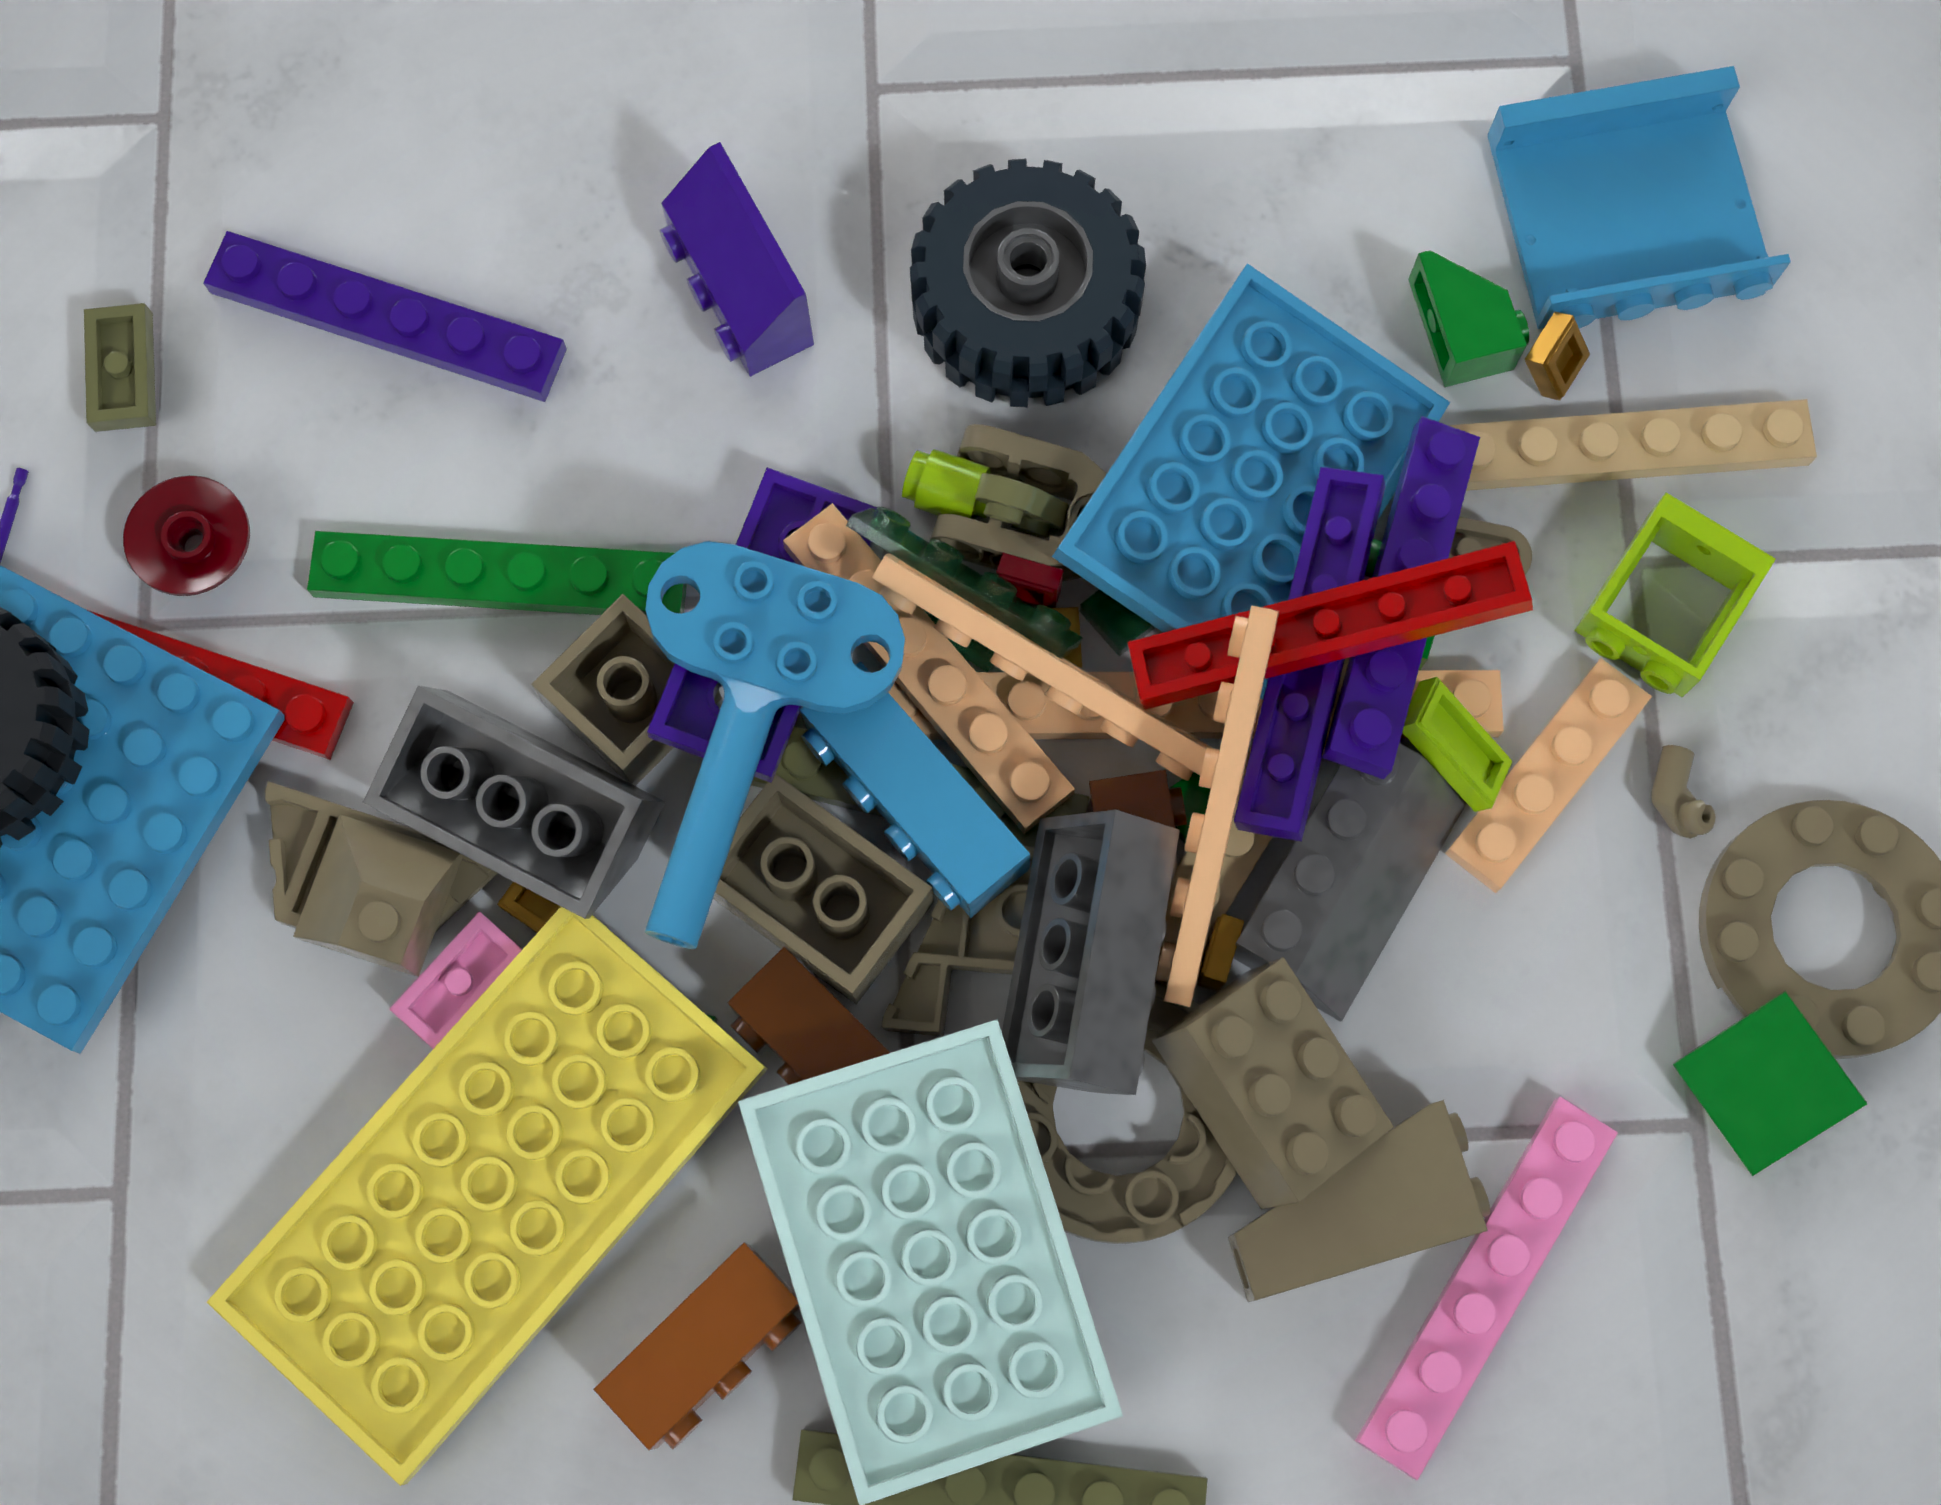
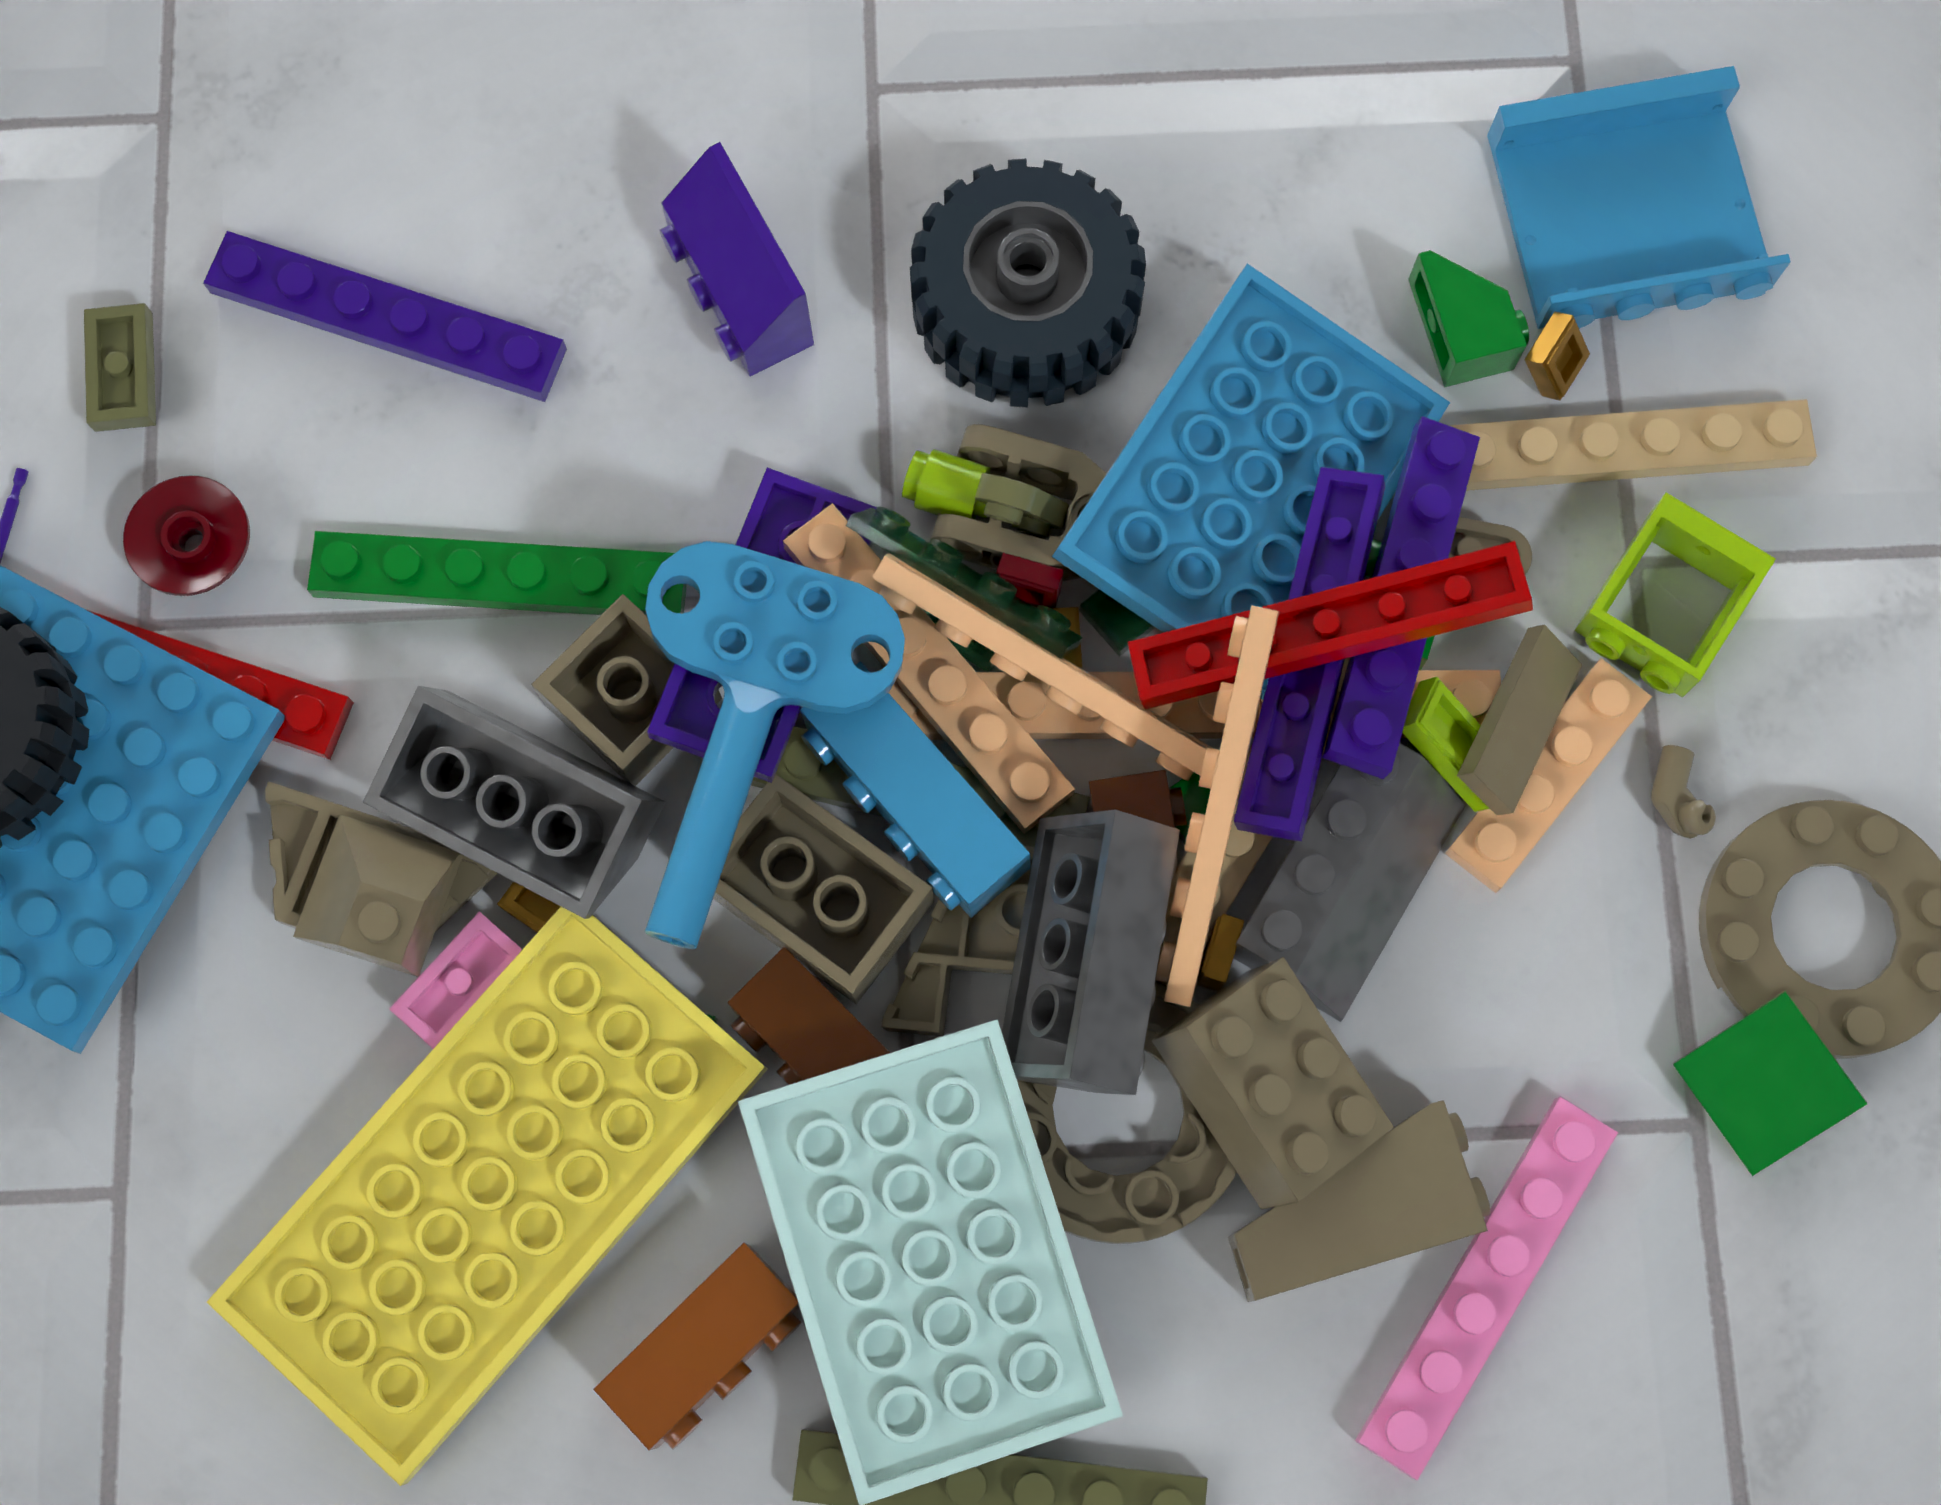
(1520, 720): none -> dark tan tile

